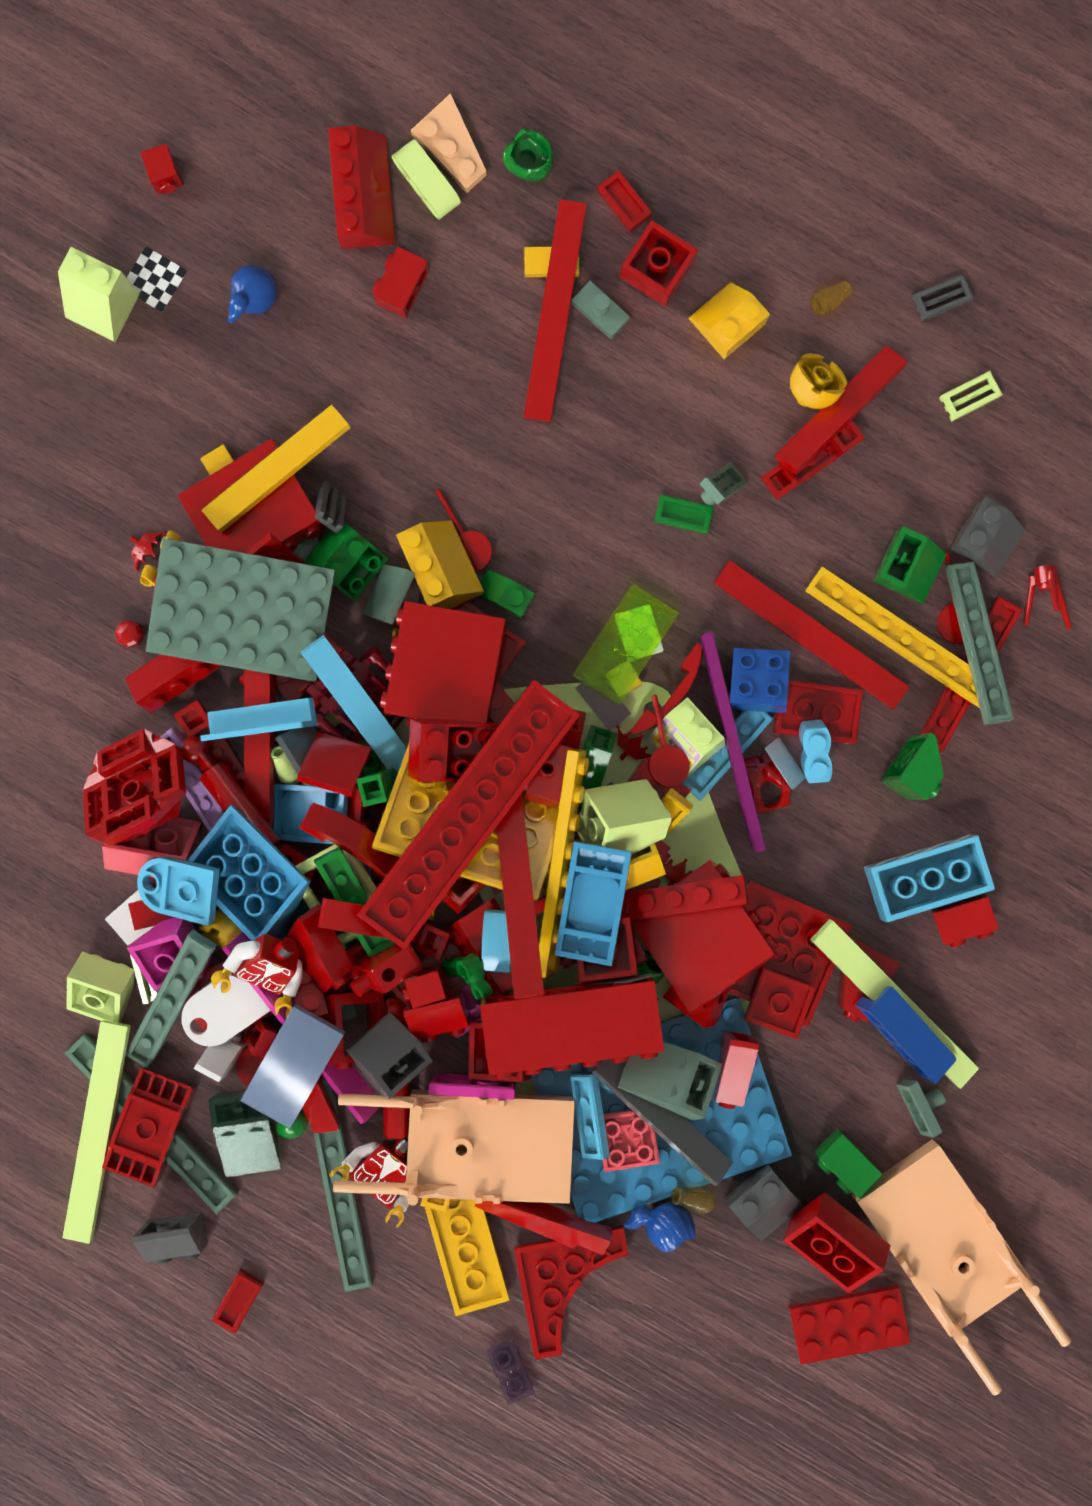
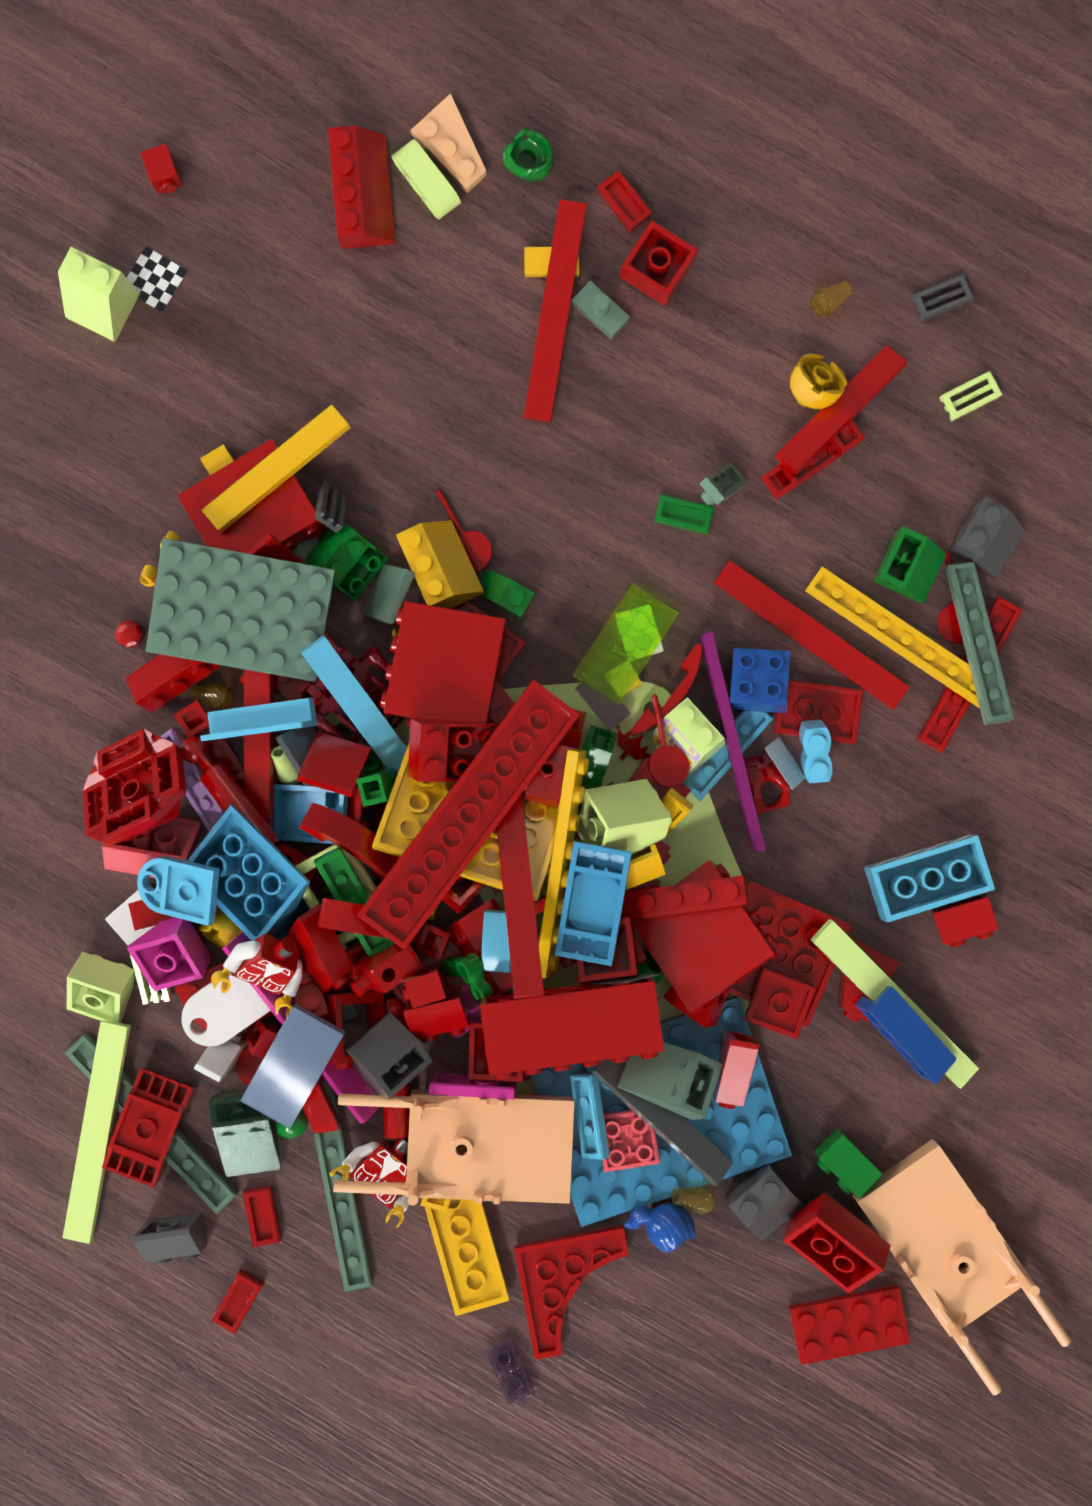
(144, 547): red piece -> none
(171, 999): sand green tile -> none
(215, 696): none -> clear yellow cone
(251, 292): blue hair -> none
(262, 1216): none -> red tile
(400, 282): red brick -> none
(552, 1223): red wedge -> none
(677, 872): red piece -> none
(730, 319): yellow slope -> none
(916, 769): green slope -> none
(921, 1106): sand green tile -> none
(1047, 580): red plant -> none

